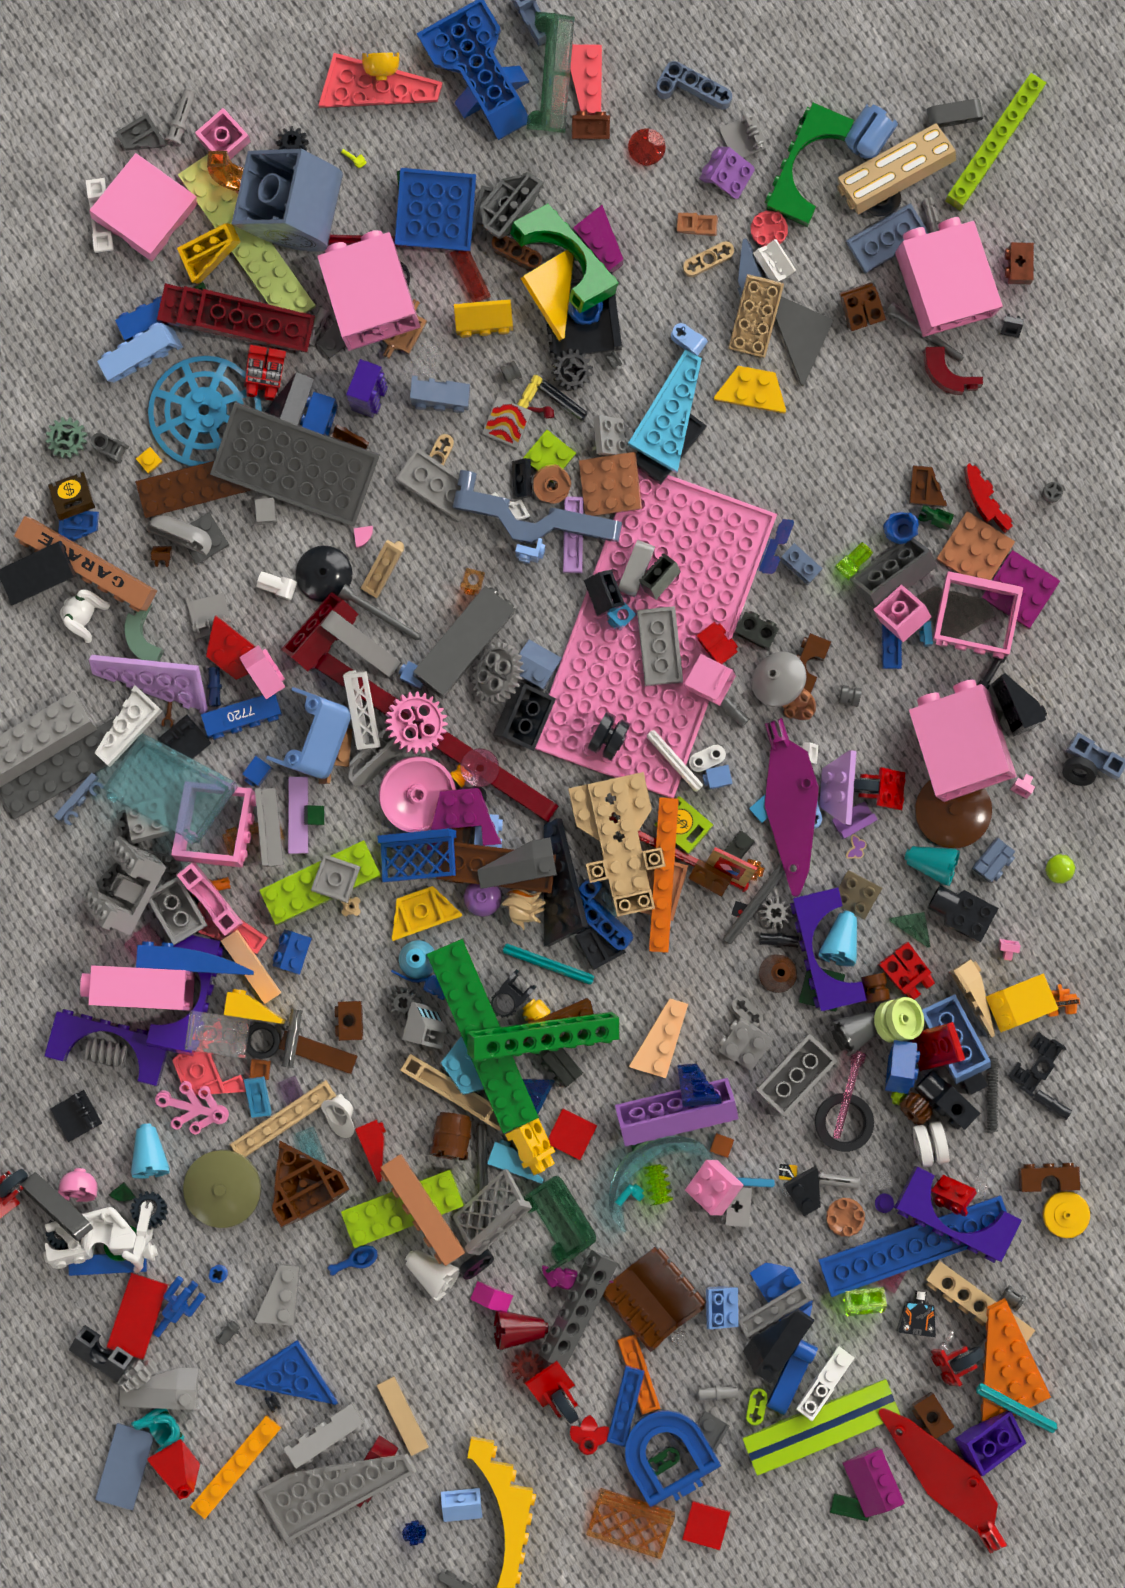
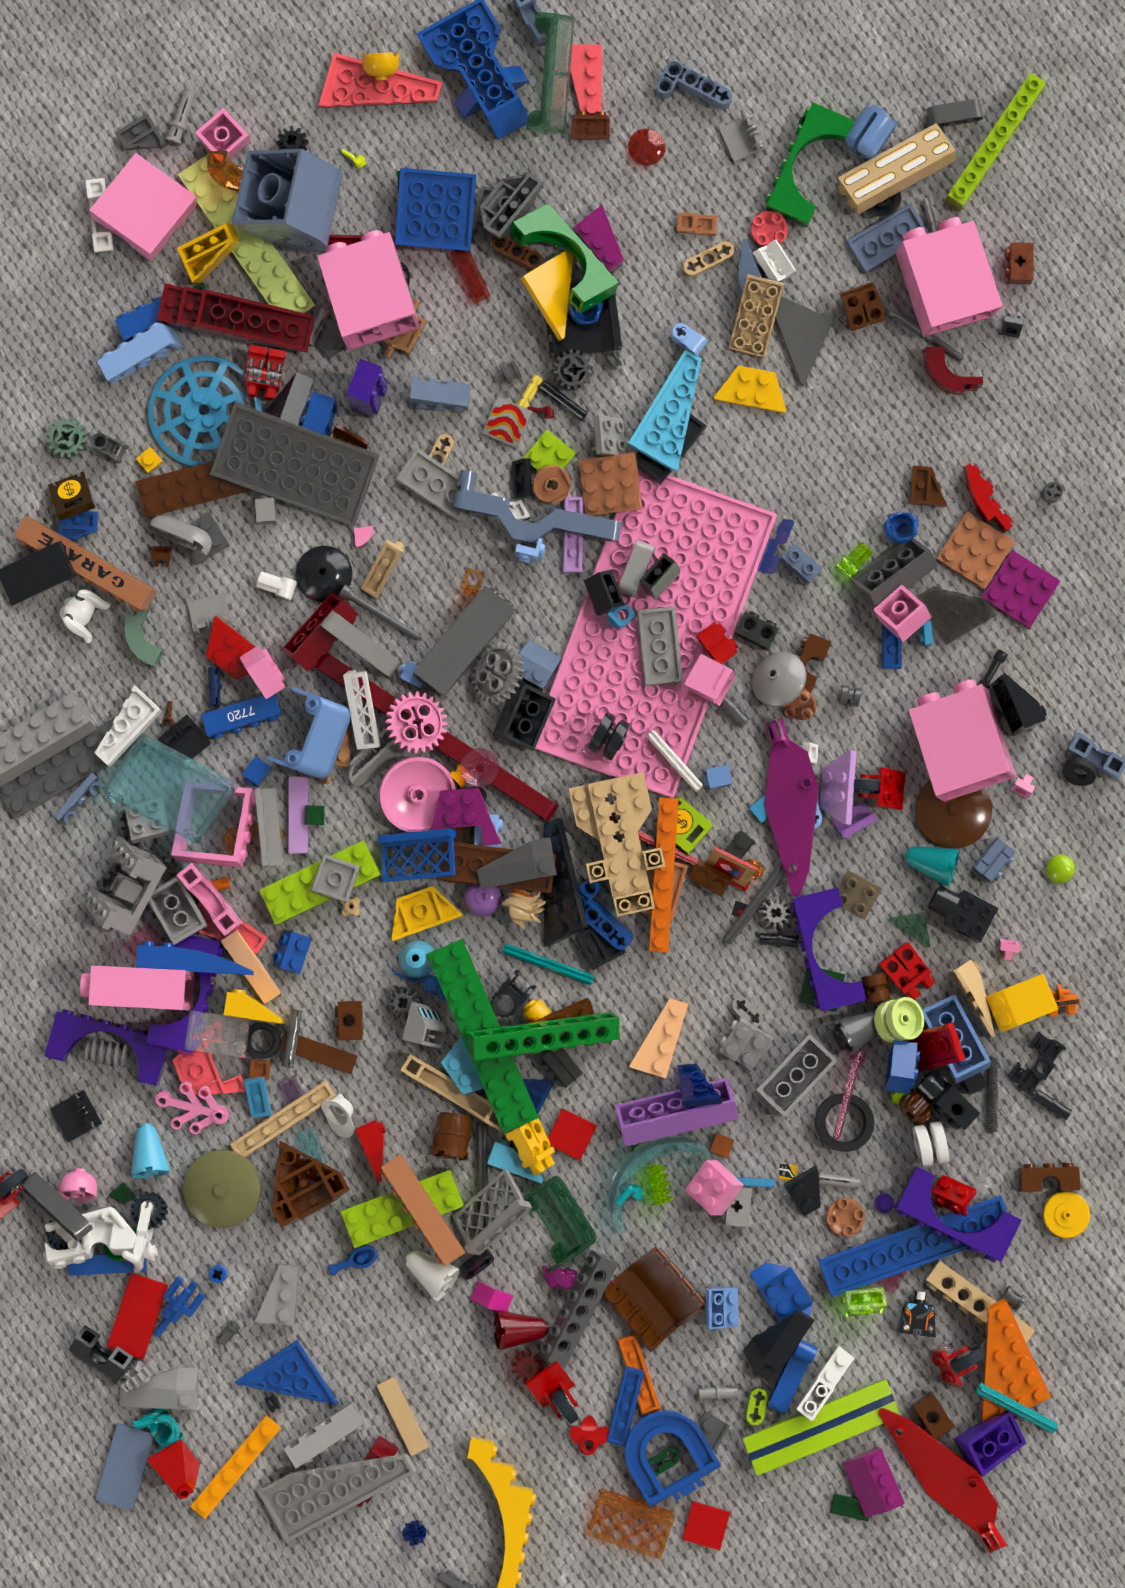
(158, 679): lavender wing -> none
(461, 1505): light blue panel -> none
(483, 318): yellow slope -> none
(707, 758): white plate -> none
(727, 171): medium lavender bracket -> none
(769, 977): reddish brown cone -> none
(775, 1310): light grey tile -> none
(841, 941): medium azure cone -> none
(857, 849): medium lavender sticker -> none
(938, 517): dark green plate -> none
(983, 584): bright pink window -> none

